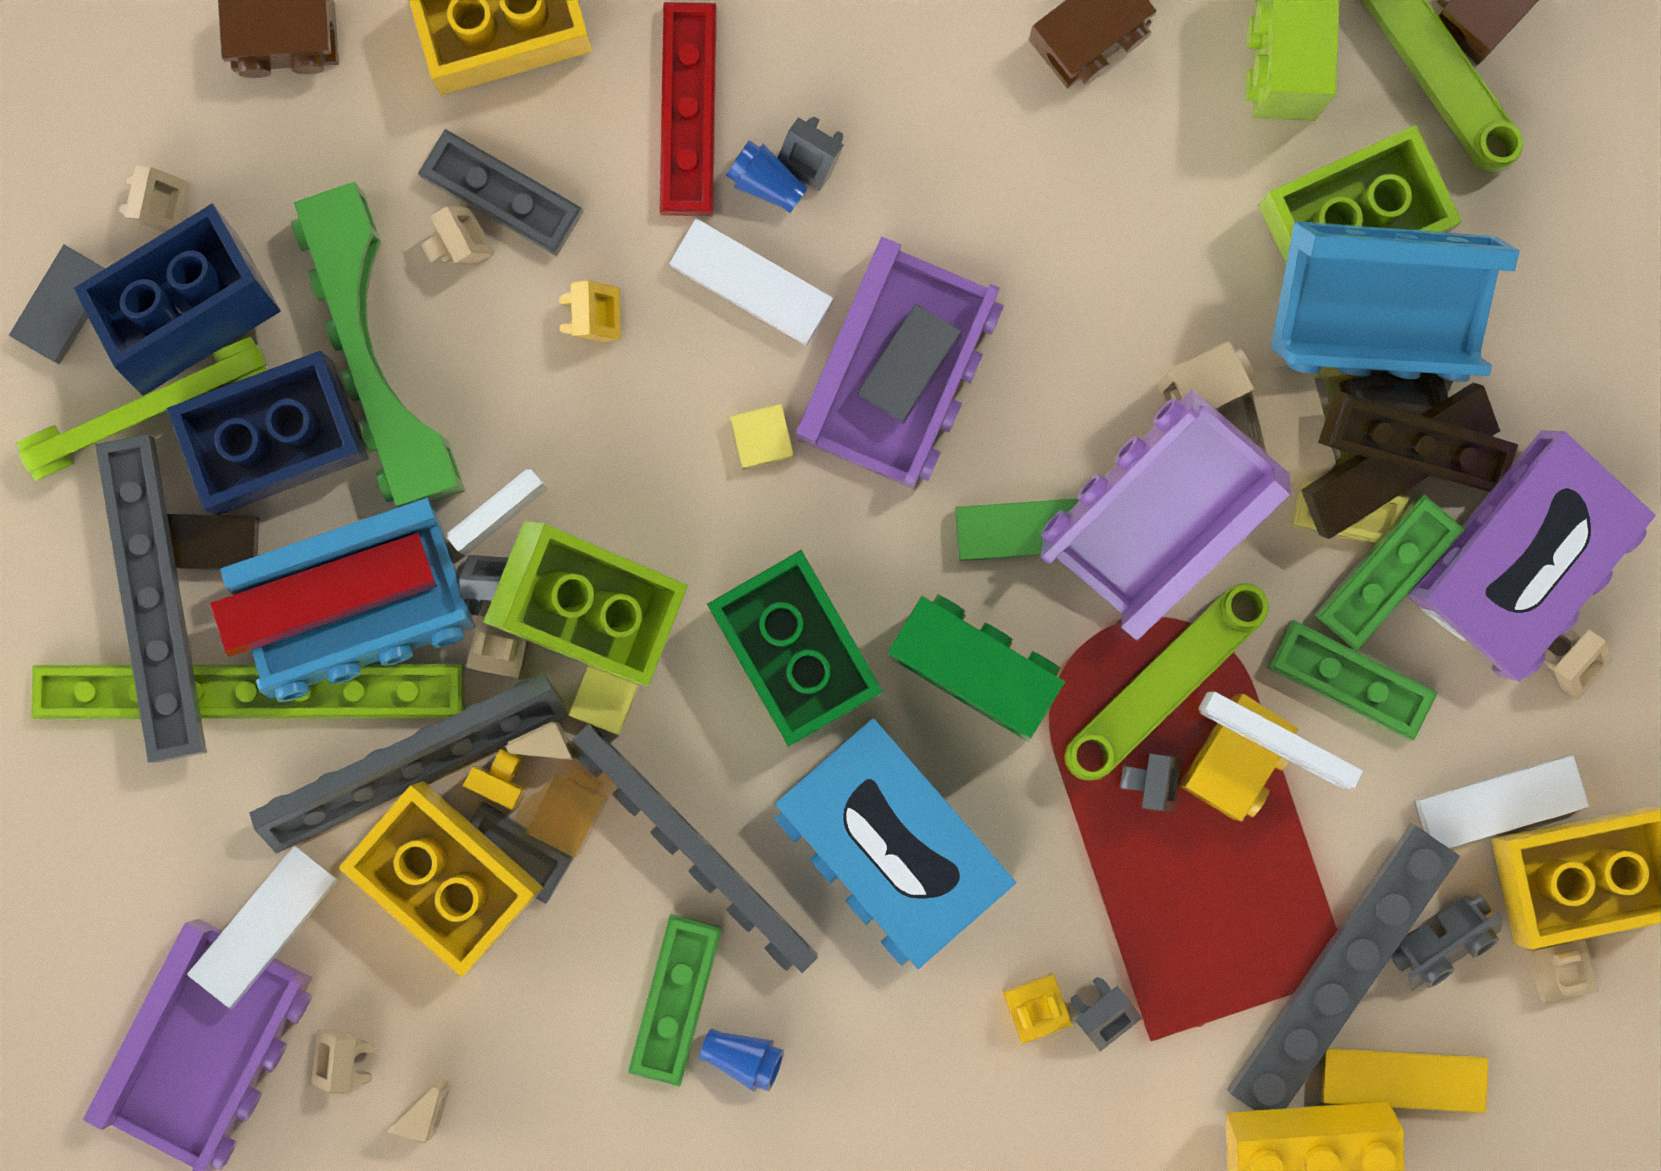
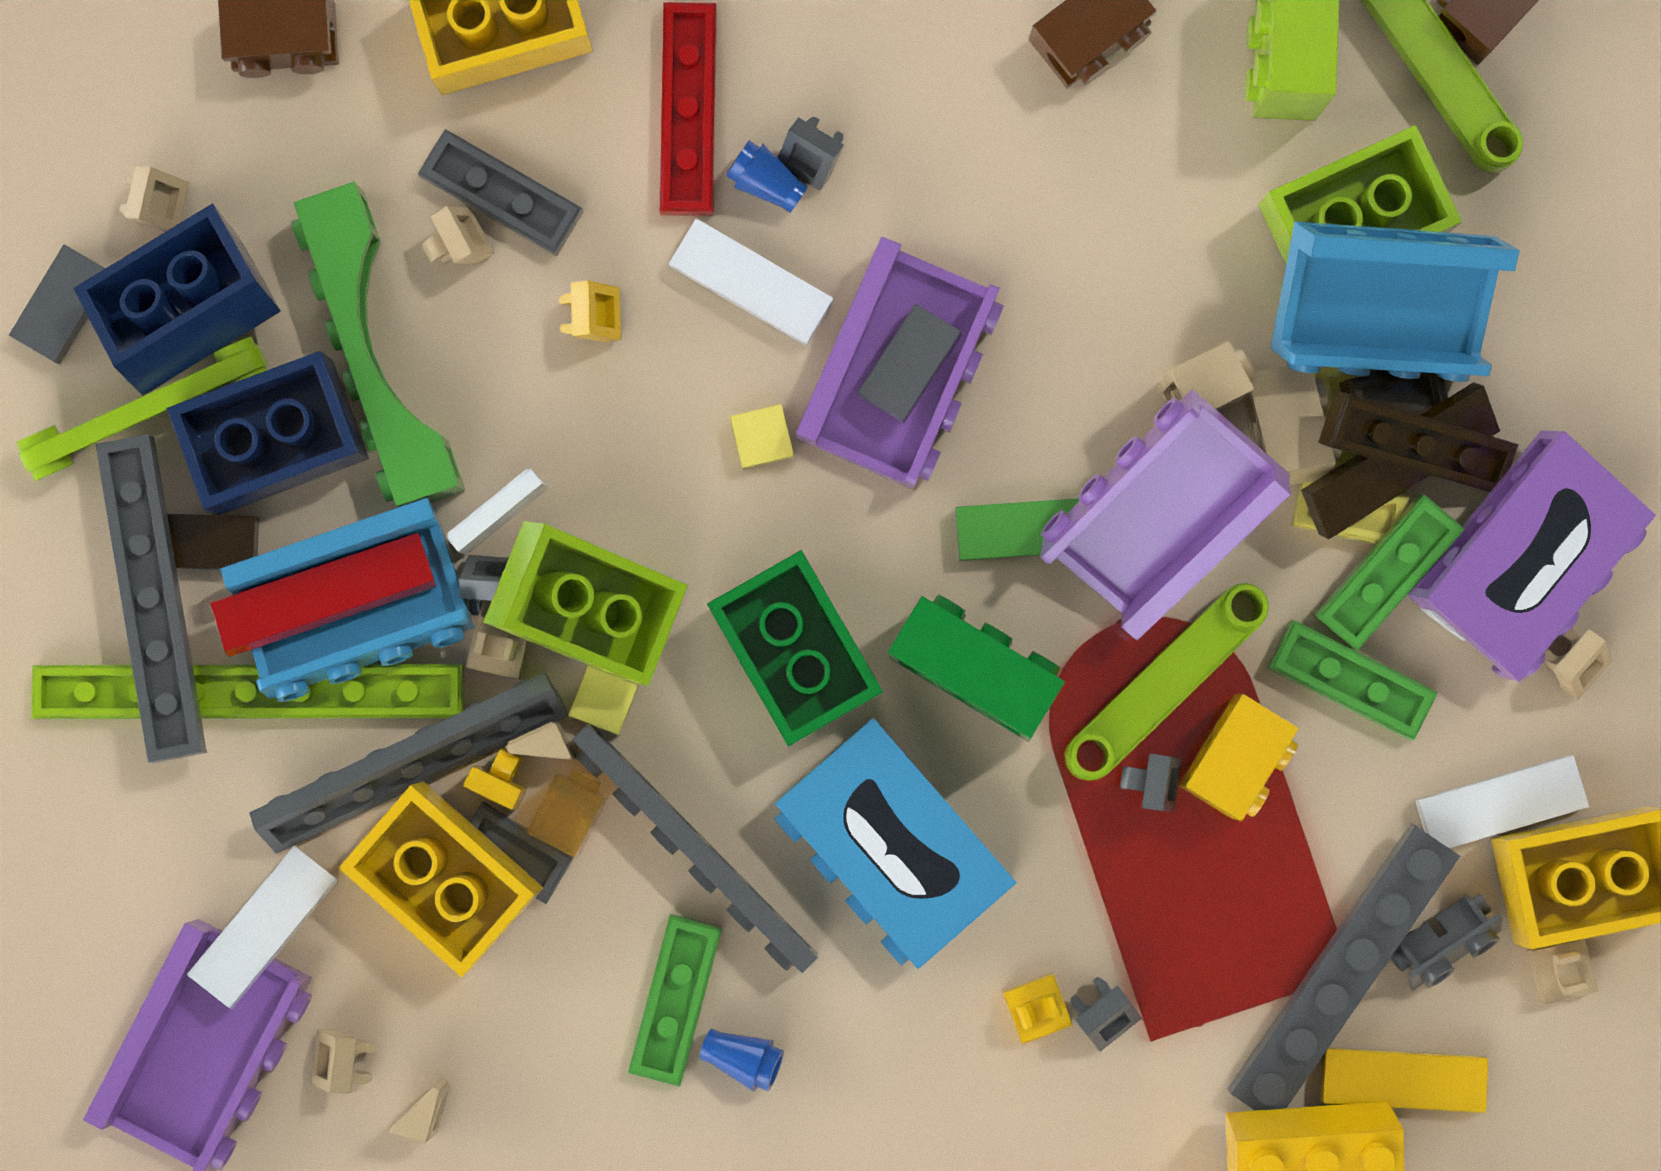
(1280, 741): white tile -> none

